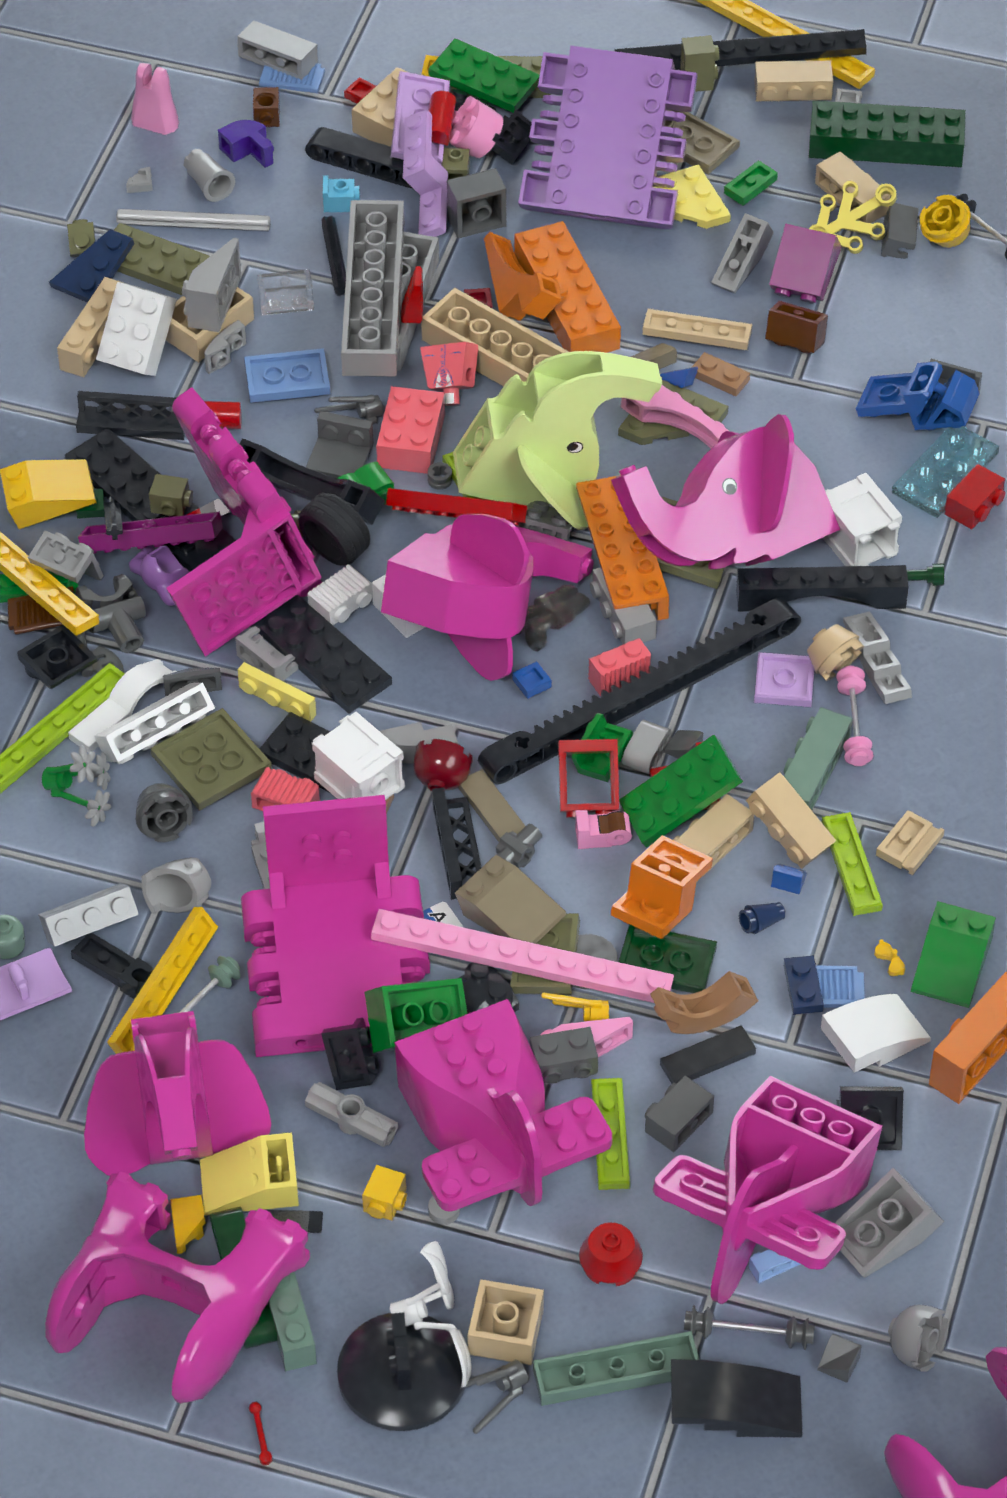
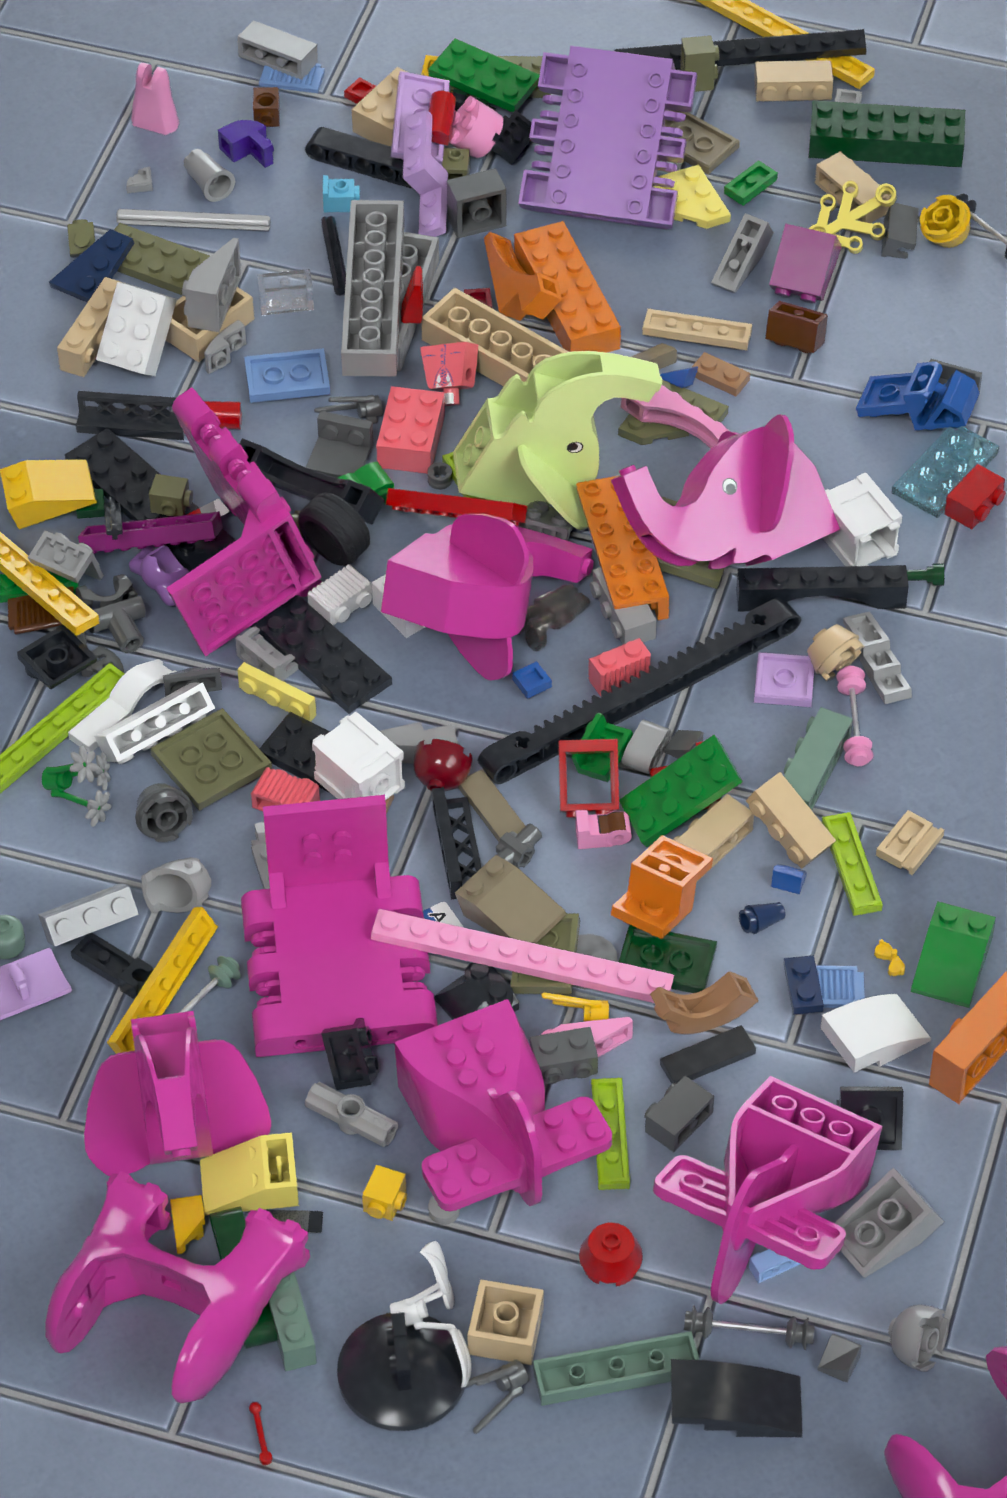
(411, 1008): green slope -> none

